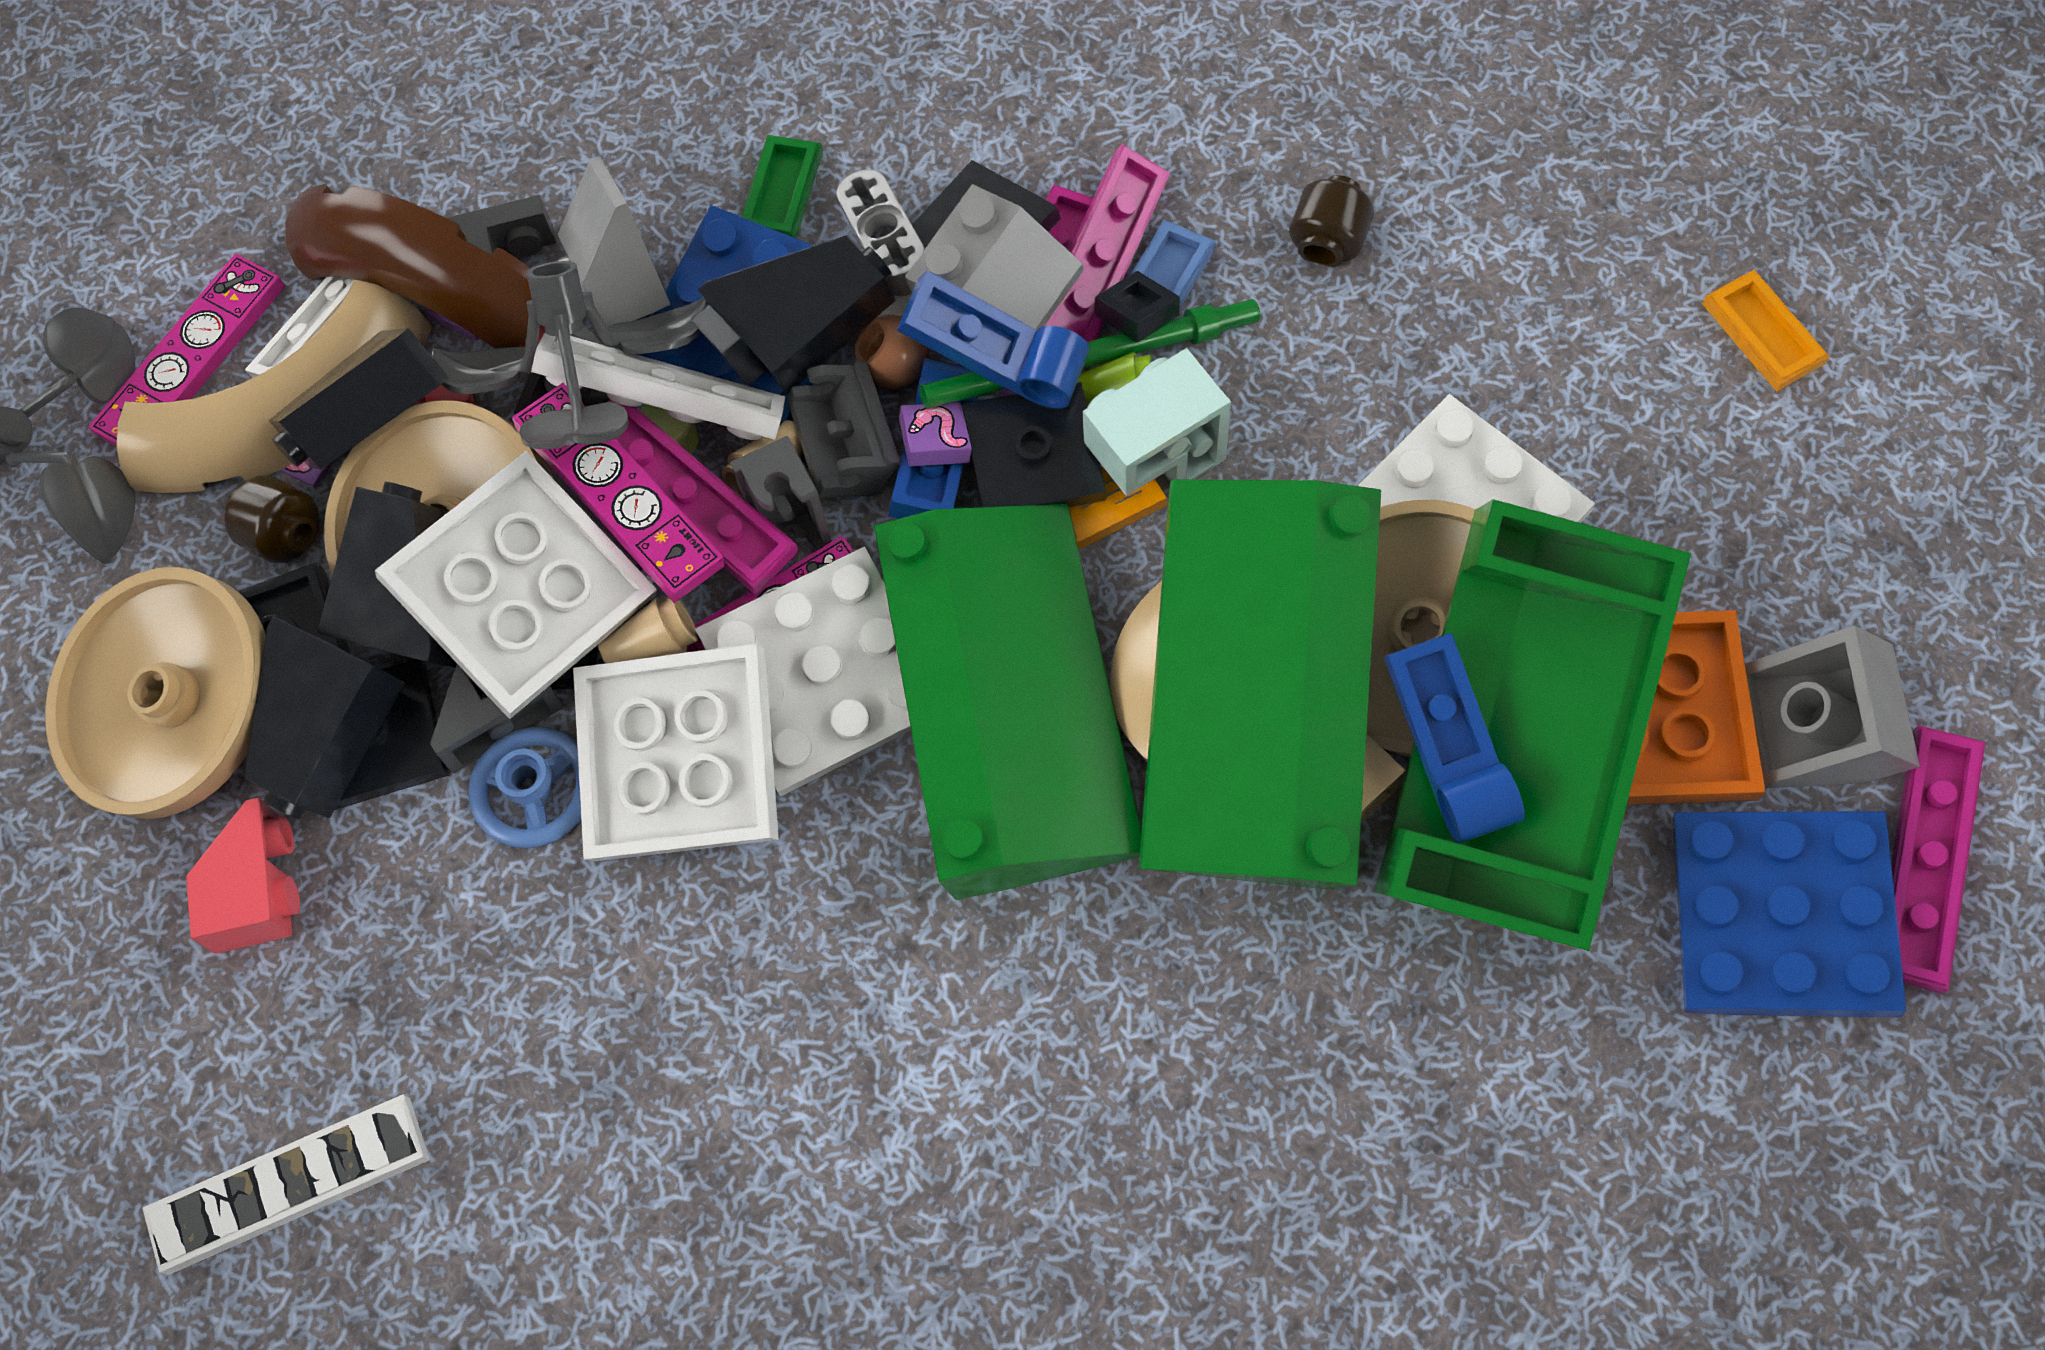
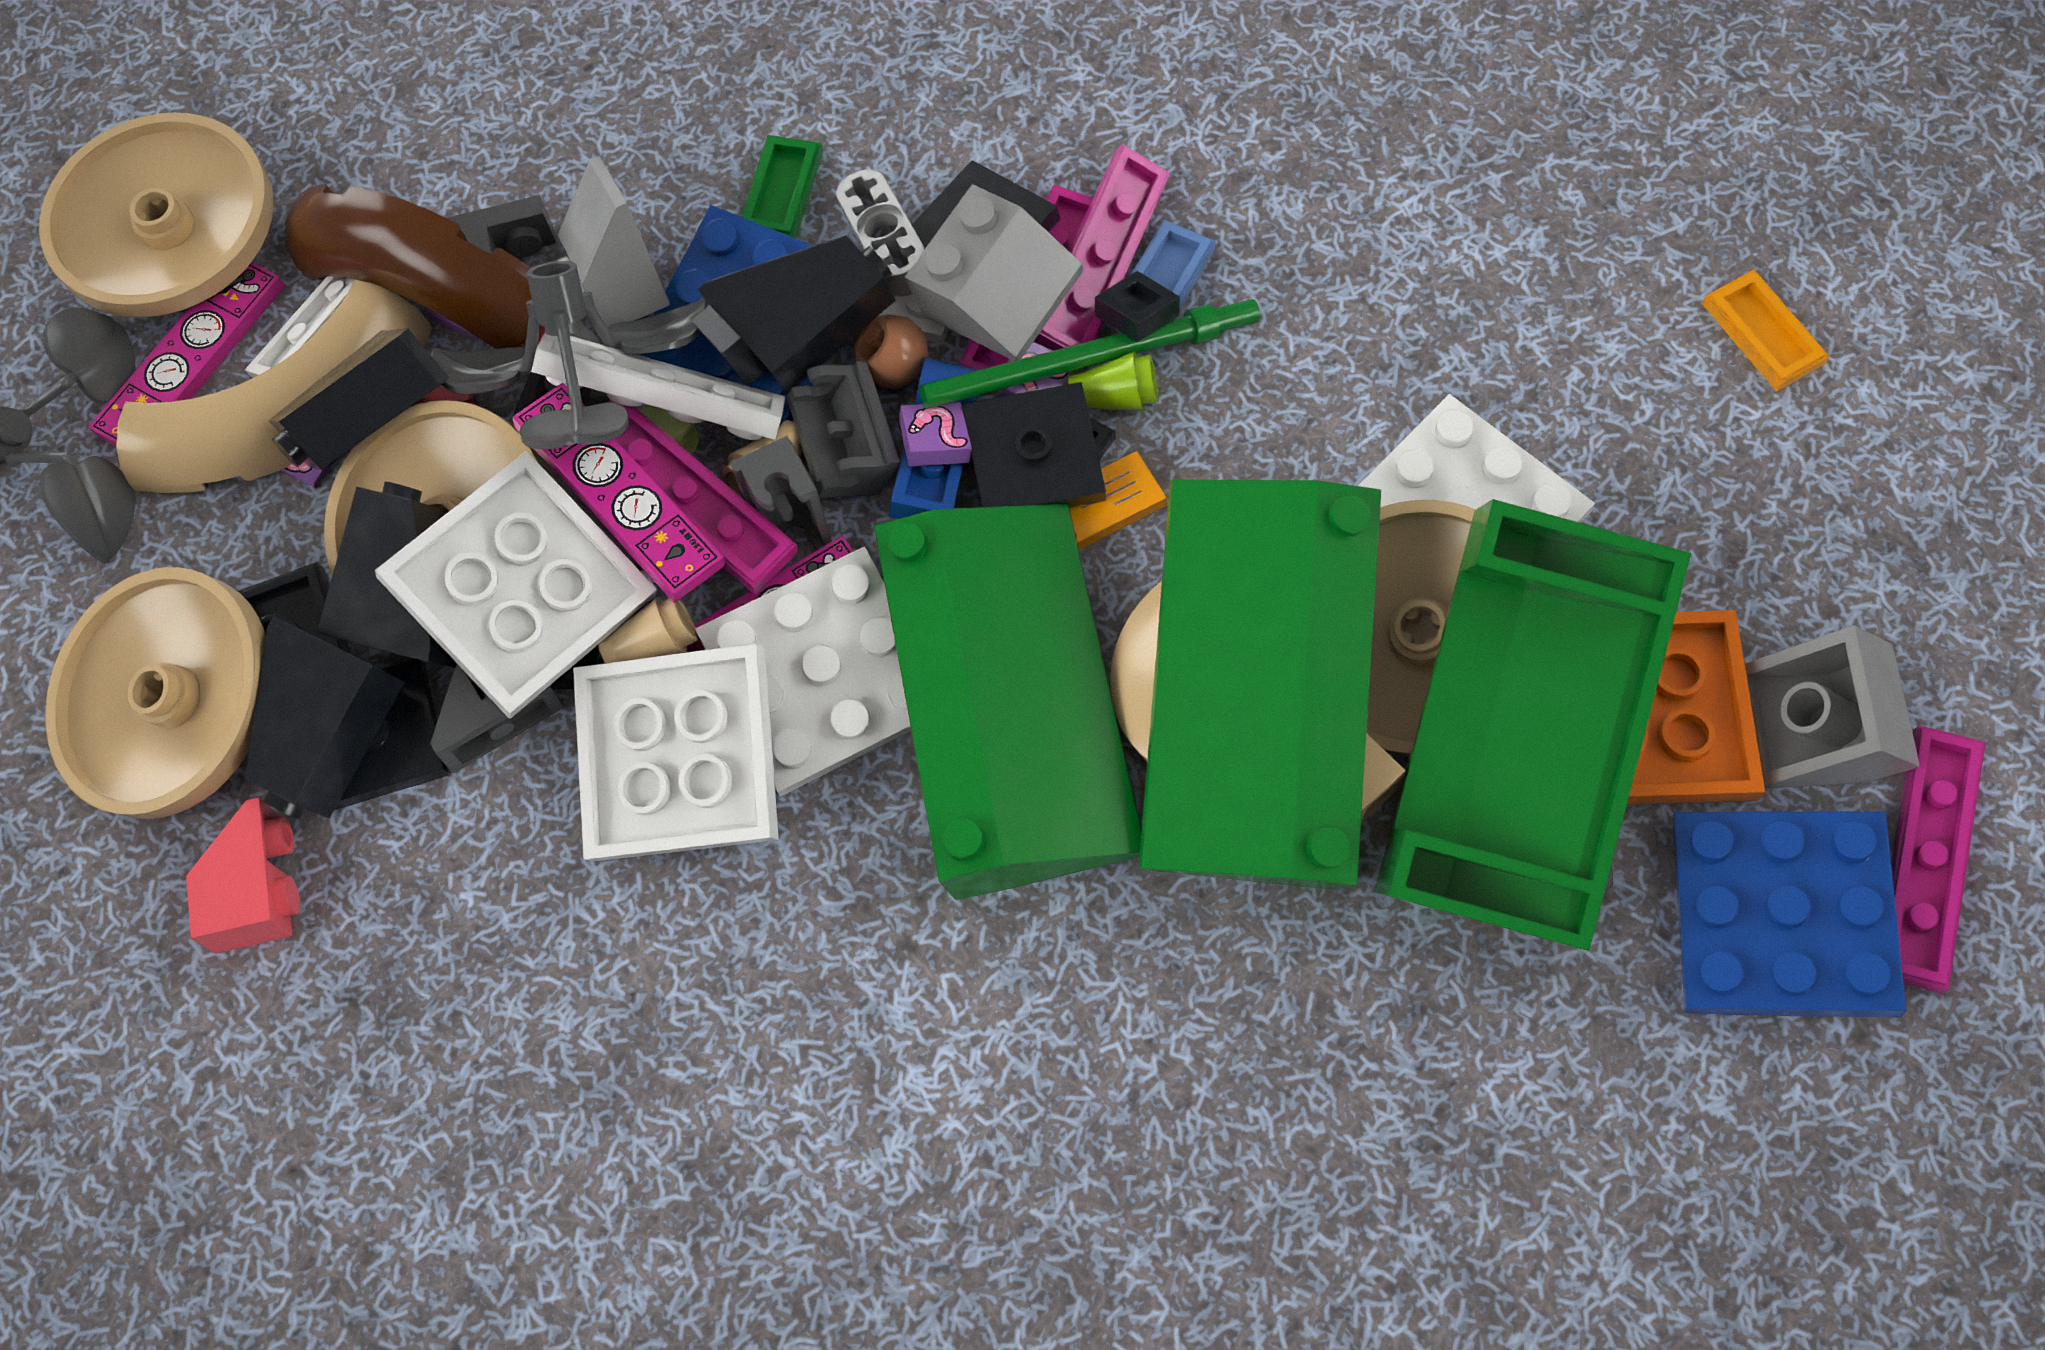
(156, 214): none -> tan dish
(270, 517): dark brown head -> none
(284, 1184): tile -> none
(507, 767): medium blue piece -> none
(969, 331): blue plate -> none
(1159, 424): light aqua brick -> none
(1331, 221): dark brown head -> none
(1453, 741): blue plate -> none

